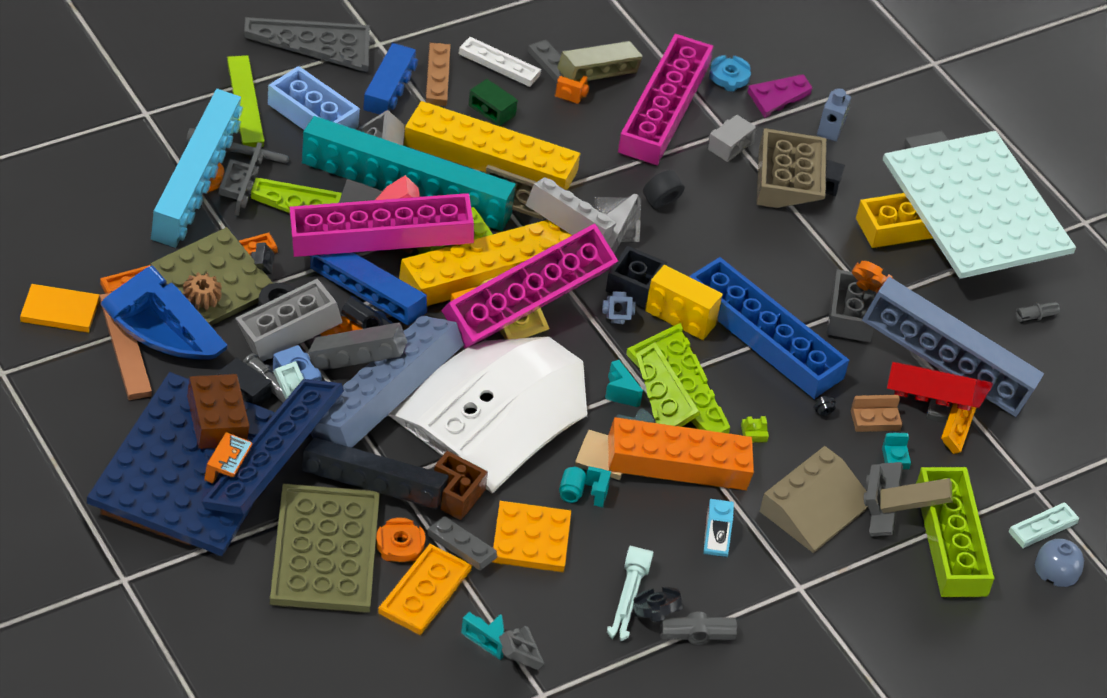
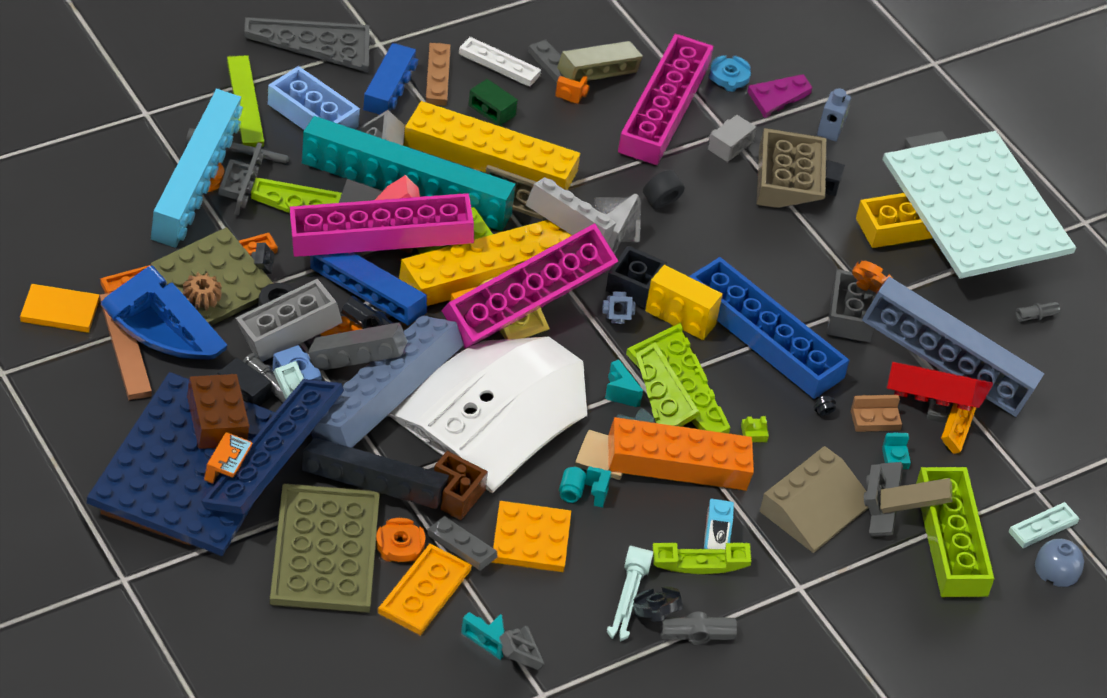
(702, 561): none -> lime slope

